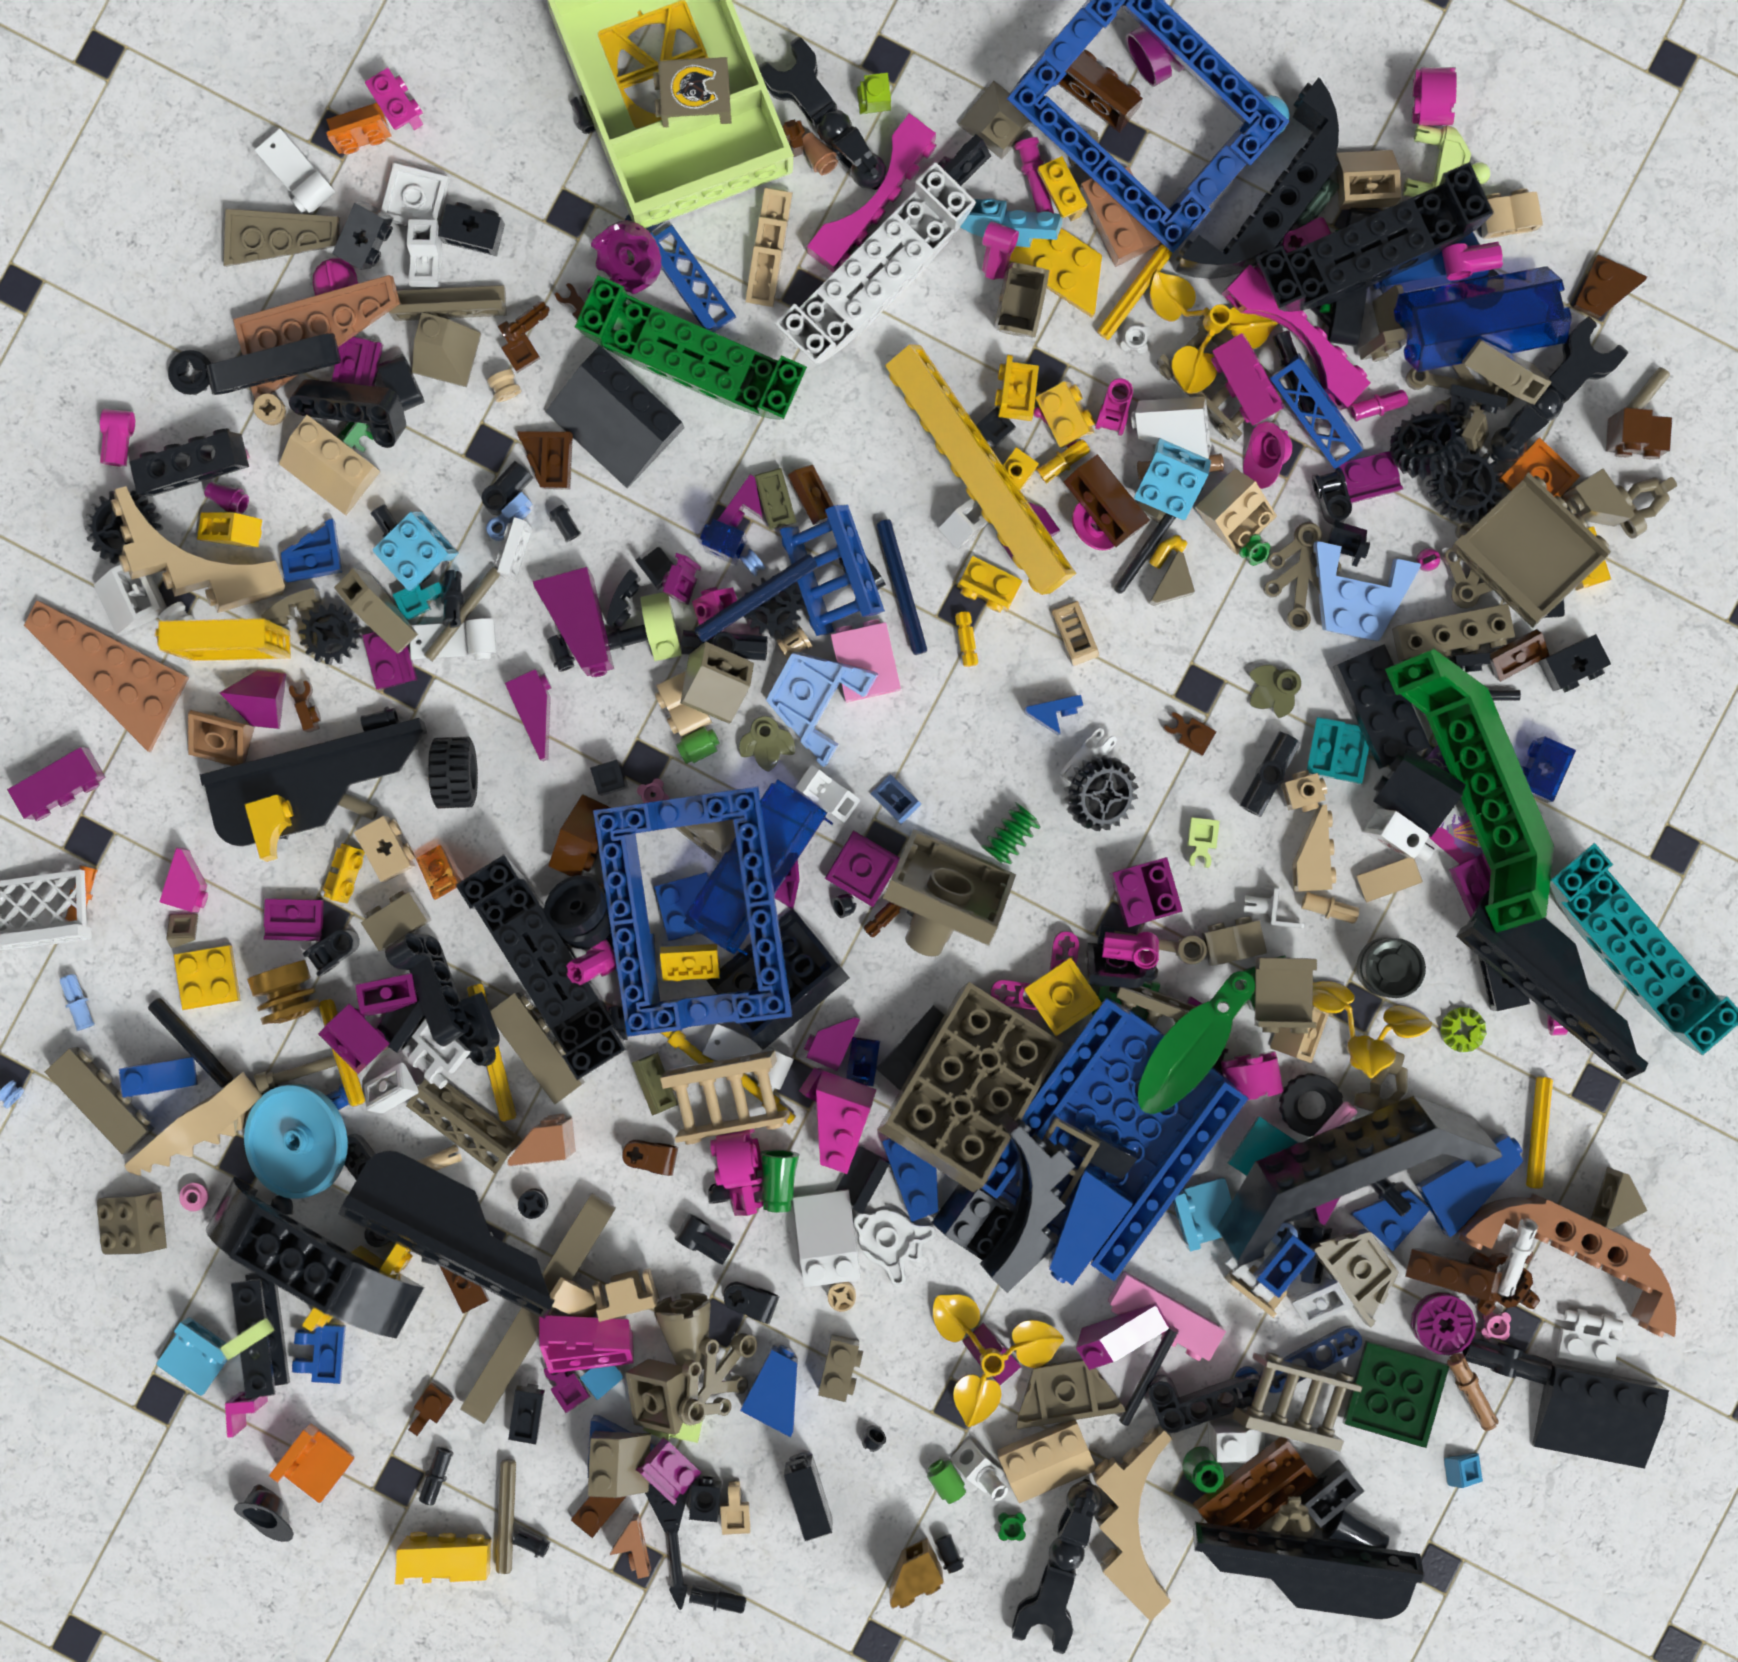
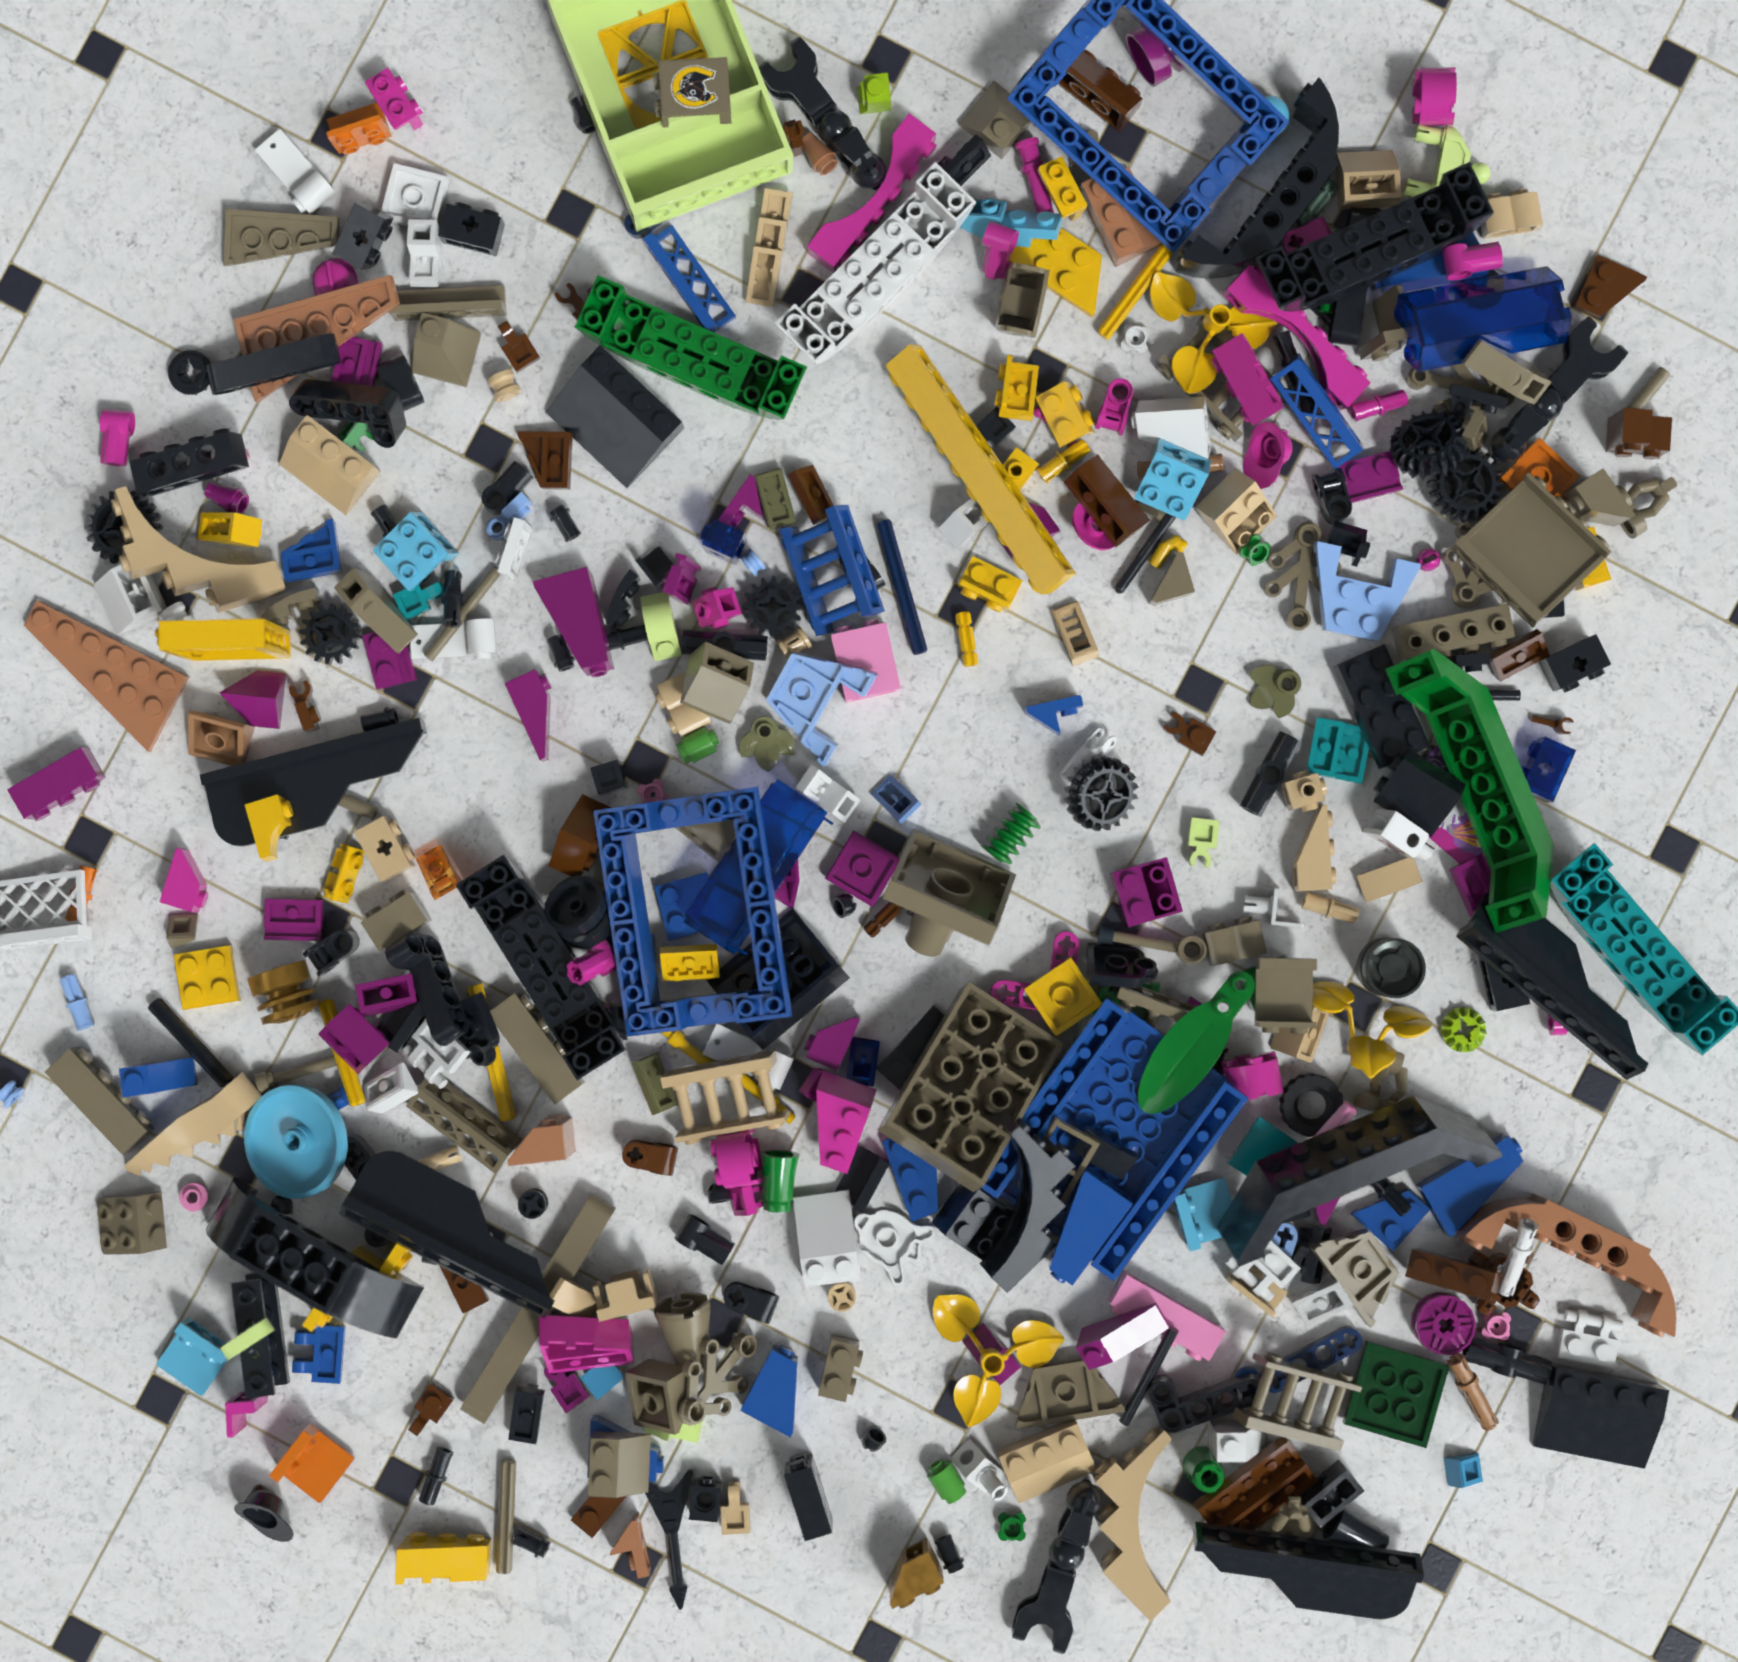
(274, 413): tan wheel -> none
(453, 772): black tyre -> none
(526, 321): reddish brown axle -> none
(614, 260): magenta plate -> none
(668, 1470): magenta plate -> none
(717, 1599): black axle -> none
(755, 597): dark blue axle -> none
(1132, 948): dark pink piece -> none
(1284, 1264): blue brick -> none
(1539, 1132): yellow axle -> none
(1555, 724): none -> reddish brown hand
(1617, 1200): dark tan slope -> none

